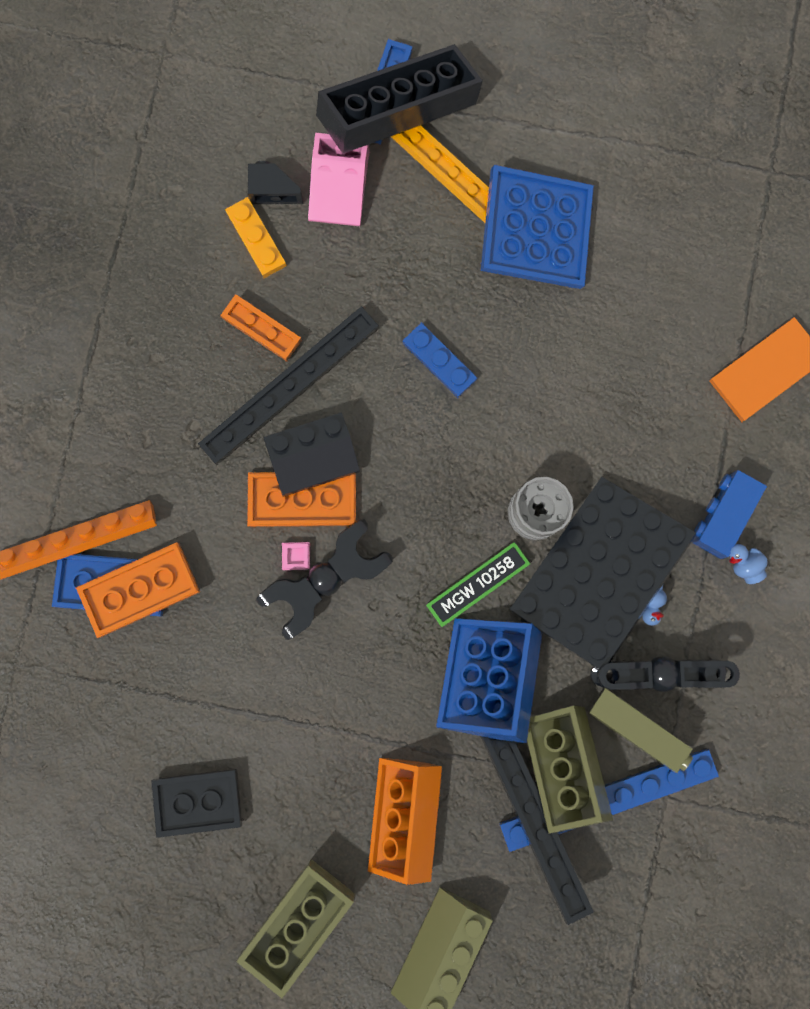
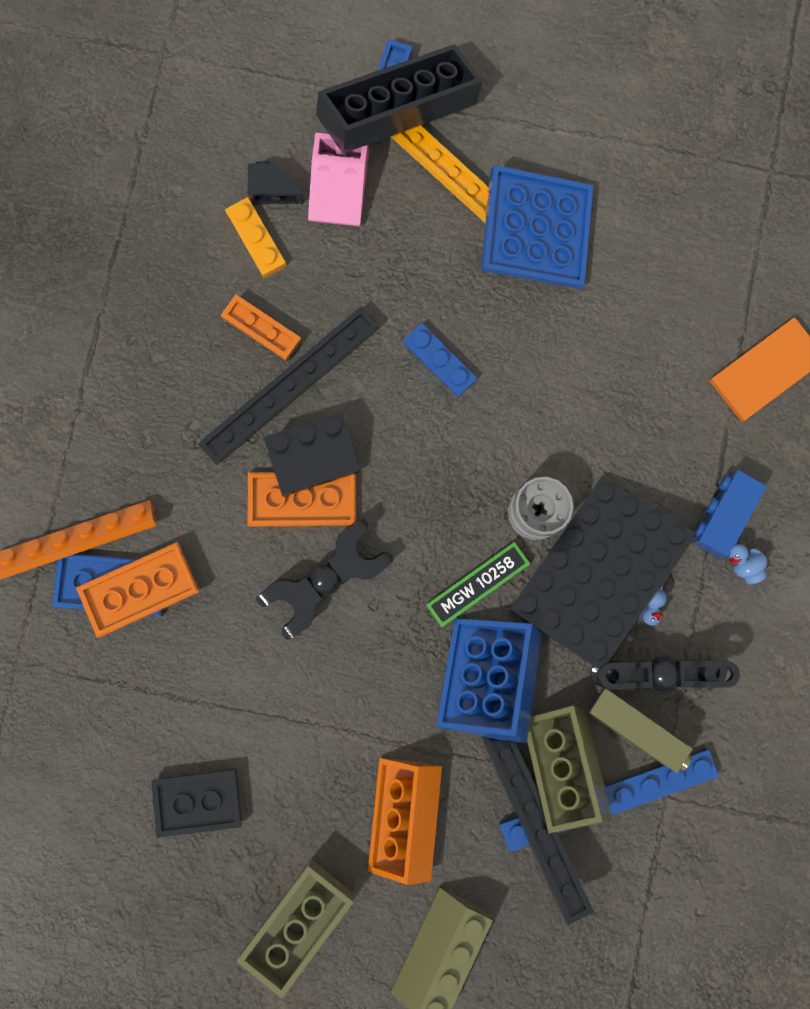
(296, 556): bright pink tile -> none

